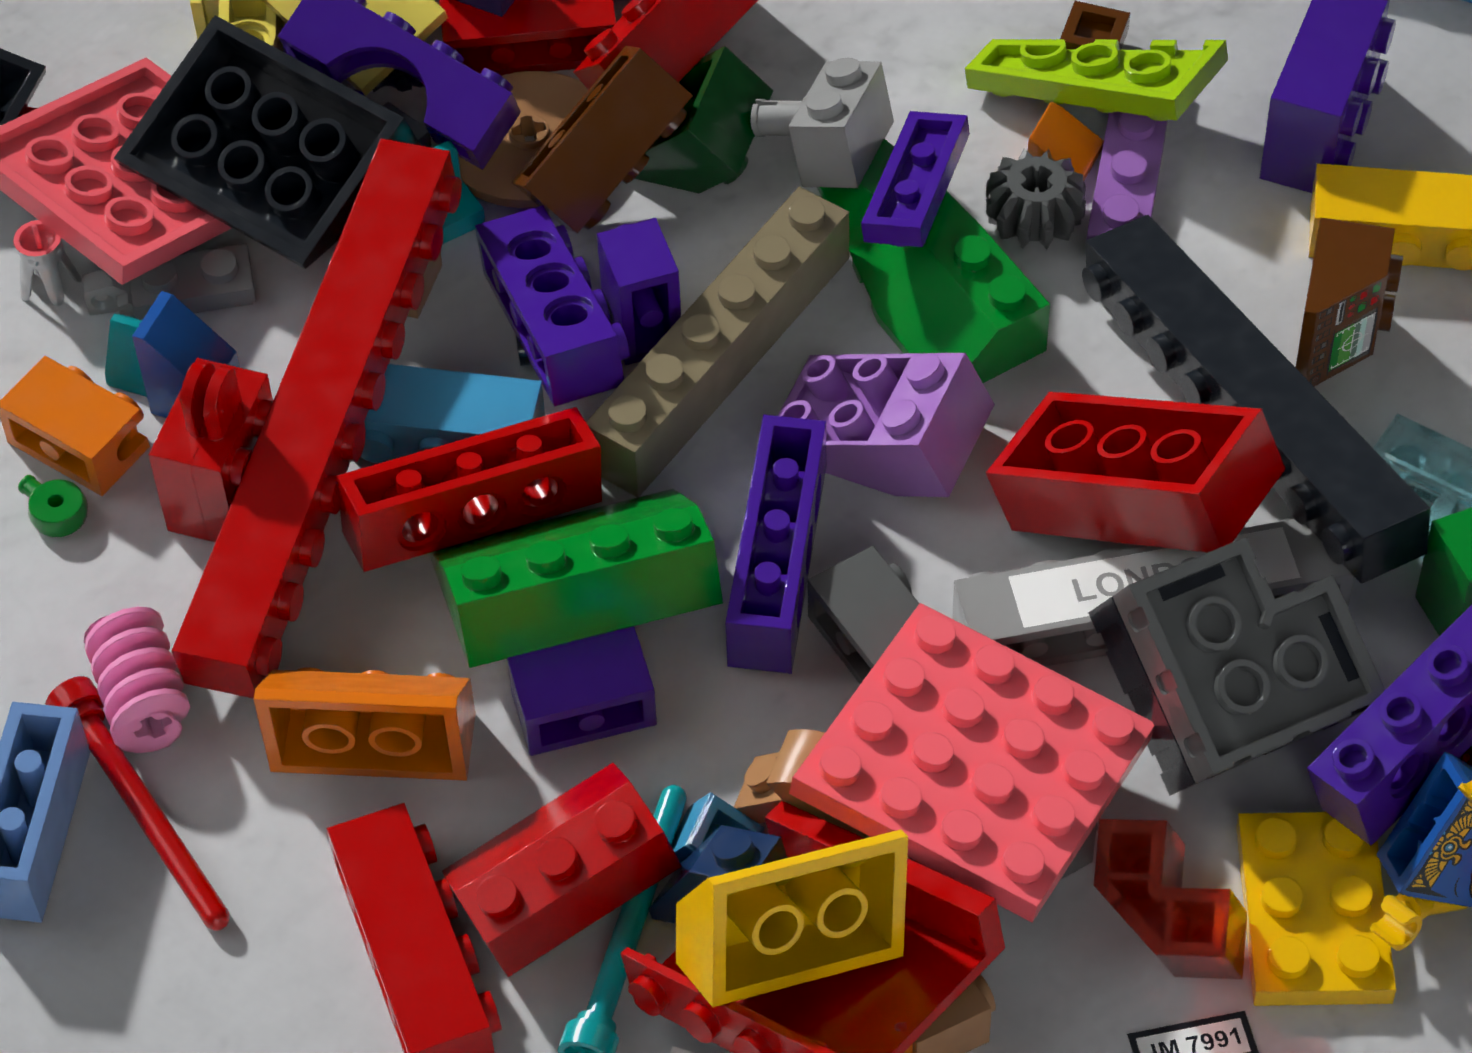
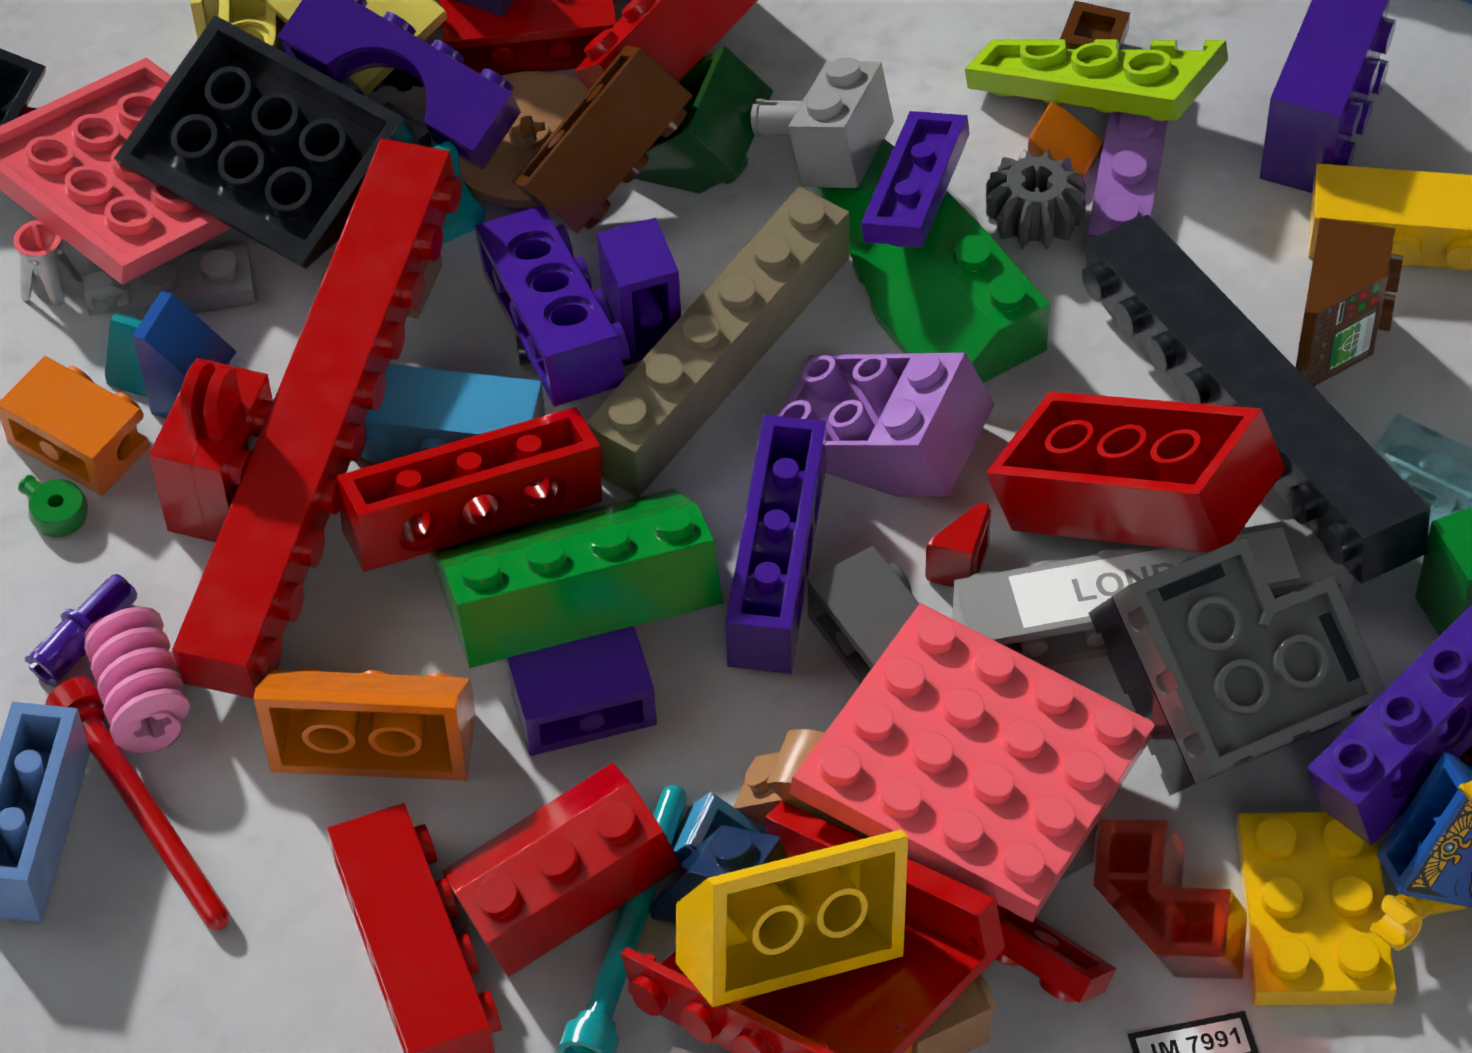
(66, 644): none -> dark purple axle
(959, 547): none -> red slope
(1060, 963): none -> red plate

